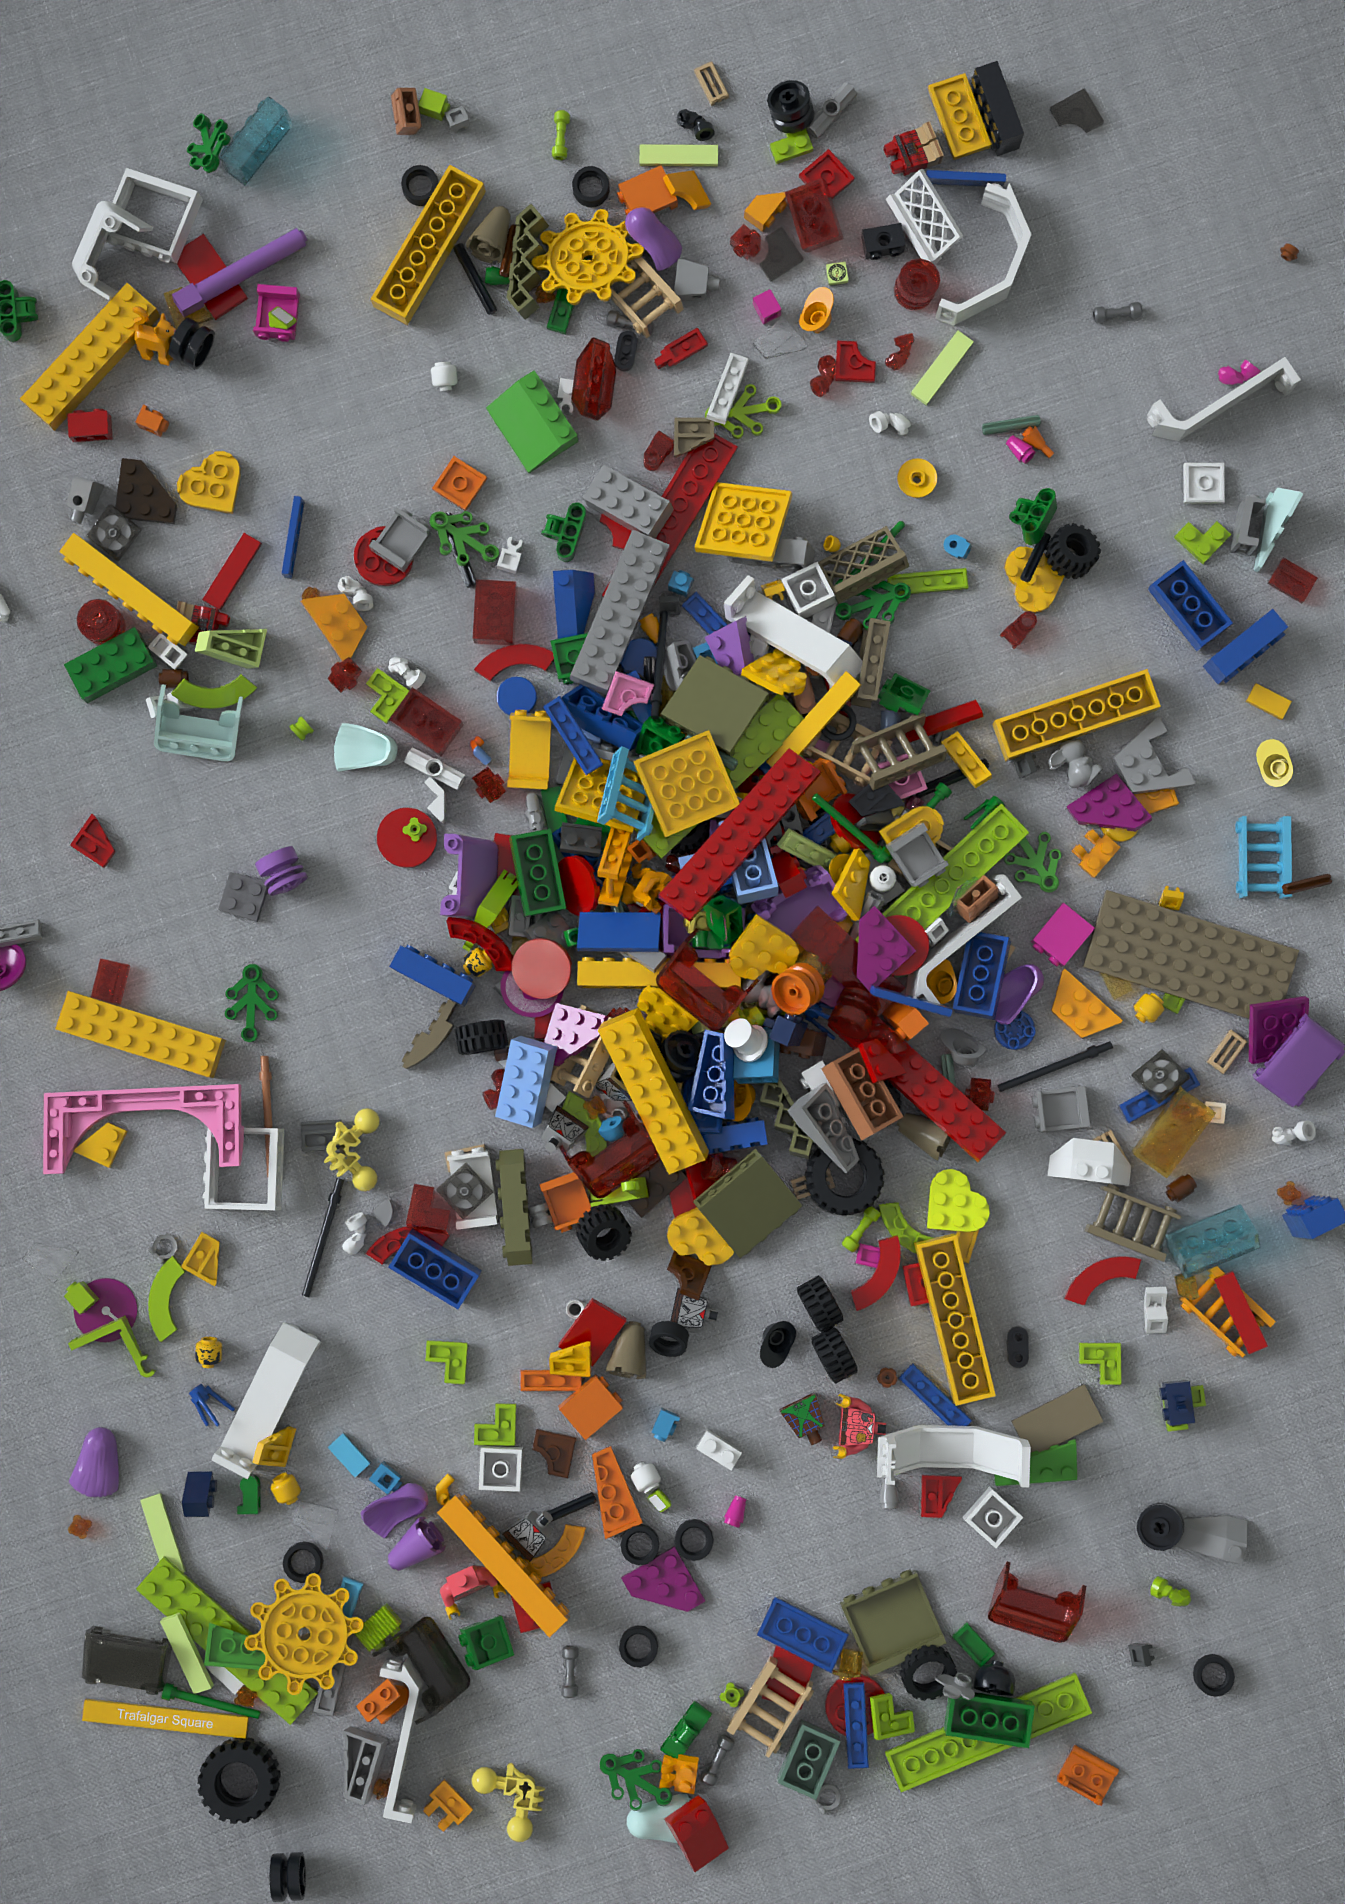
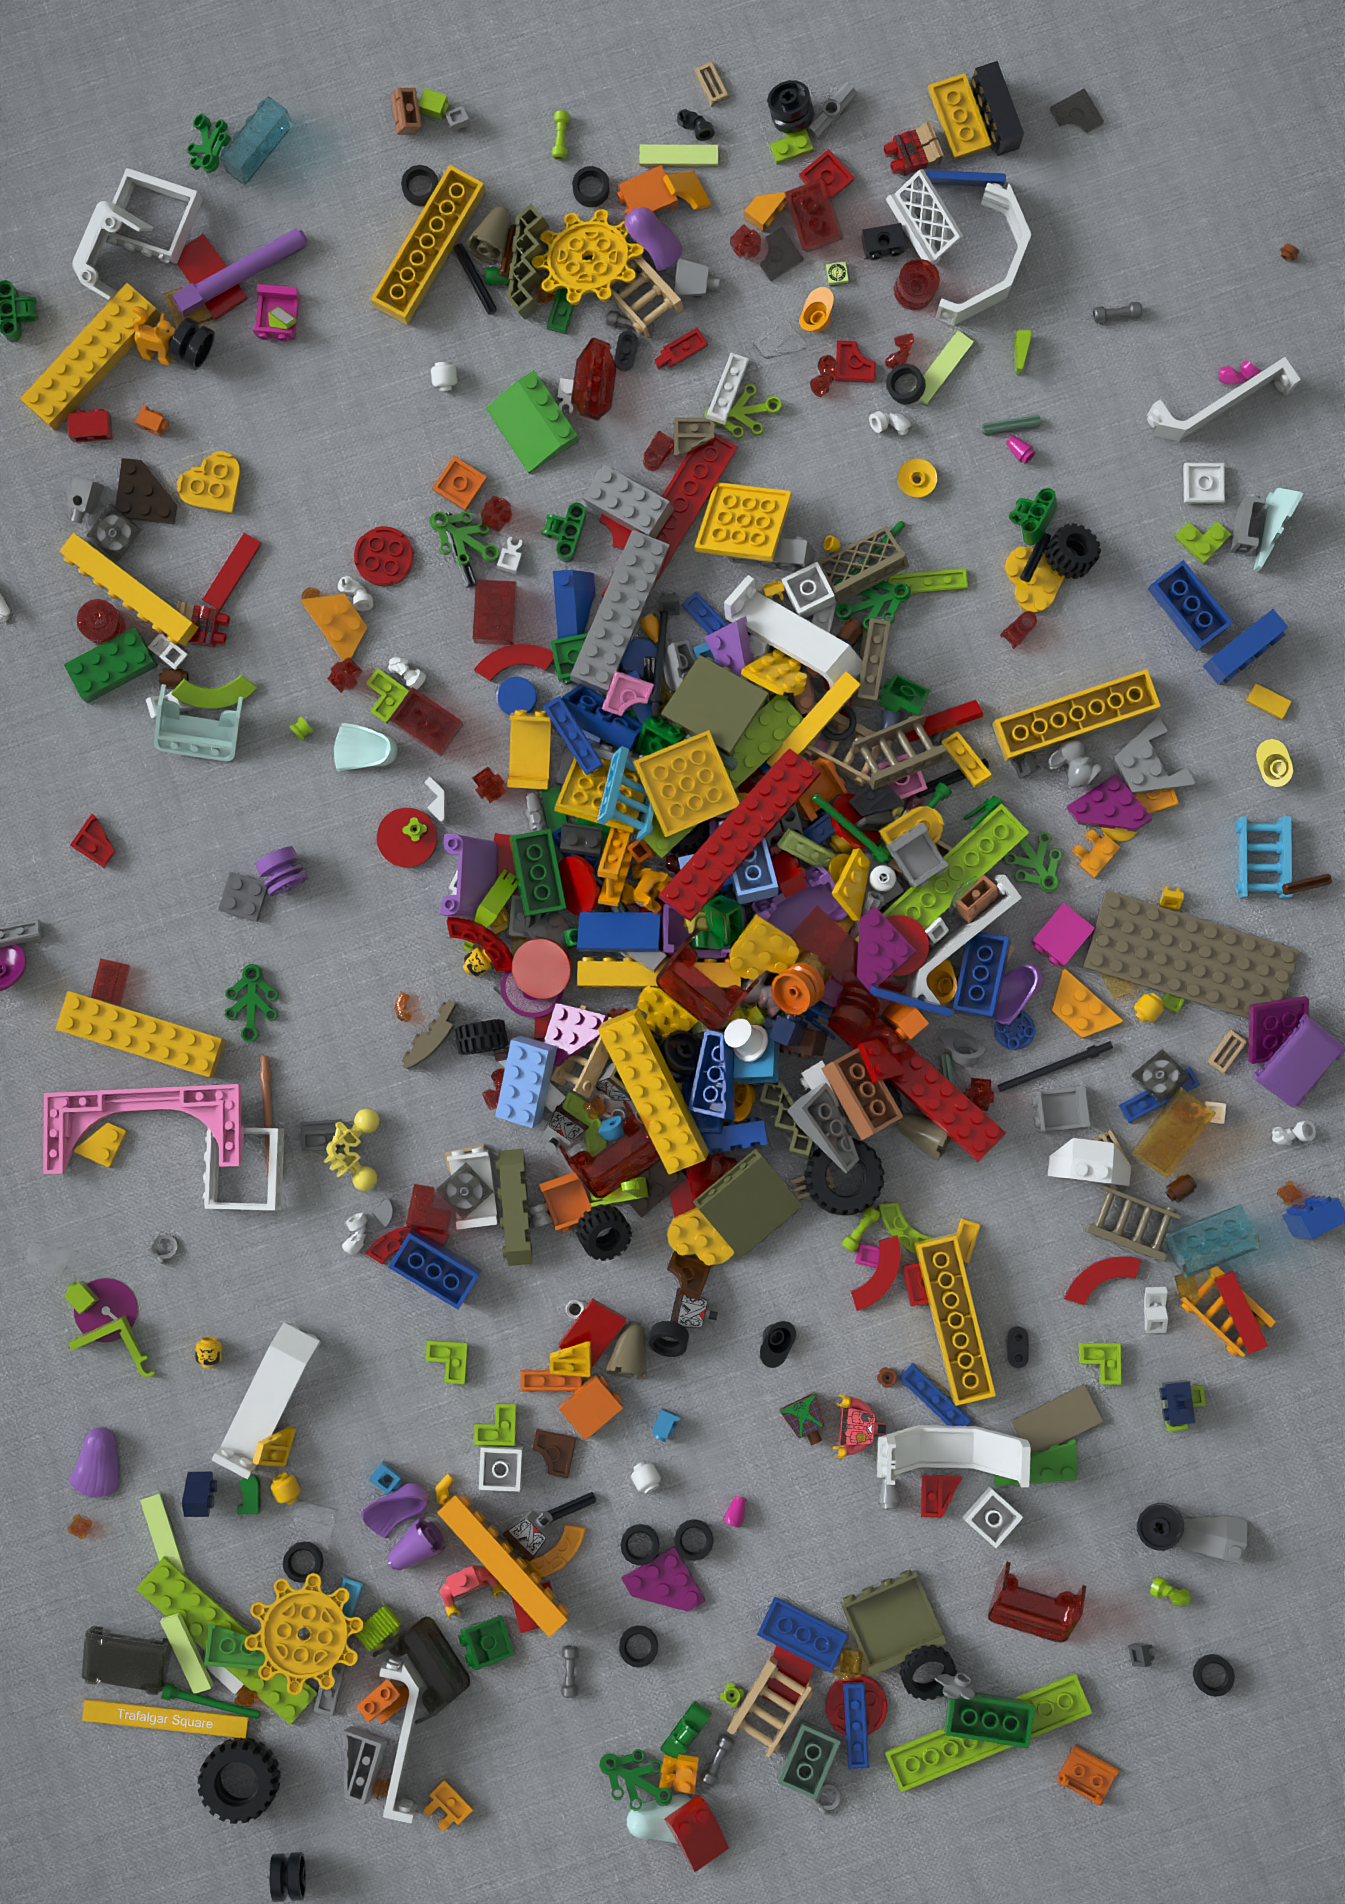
(159, 1298): lime tile -> none
(200, 1396): blue plant -> none
(203, 1258): yellow wing -> none
(233, 646): yellowish green wedge -> none
(293, 537): blue tile -> none
(334, 1199): black bar -> none
(349, 1455): medium azure tile -> none
(400, 1008): none -> clear orange arm
(401, 539): light grey panel -> none
(424, 762): white piece -> none
(430, 974): blue brick -> none
(478, 751): medium blue arm -> none
(496, 513): none -> clear red brick
(520, 1826): light yellow piece -> none
(614, 1496): orange wing -> none
(659, 1500): slope -> none
(680, 583): dark azure brick -> none
(719, 1449): white brick -> none
(767, 306): dark pink panel -> none
(820, 1303): black tyre -> none
(834, 1355): black tyre -> none
(886, 1722): lime plate -> none
(897, 372): none -> black tyre
(954, 1205): neon yellow plate -> none
(957, 546): dark azure piece -> none
(973, 1644): green tile -> none
(995, 1679): black cylinder -> none
(1021, 345): none -> lime slope
(1034, 438): orange cone -> none
(1292, 580): clear red plate -> none

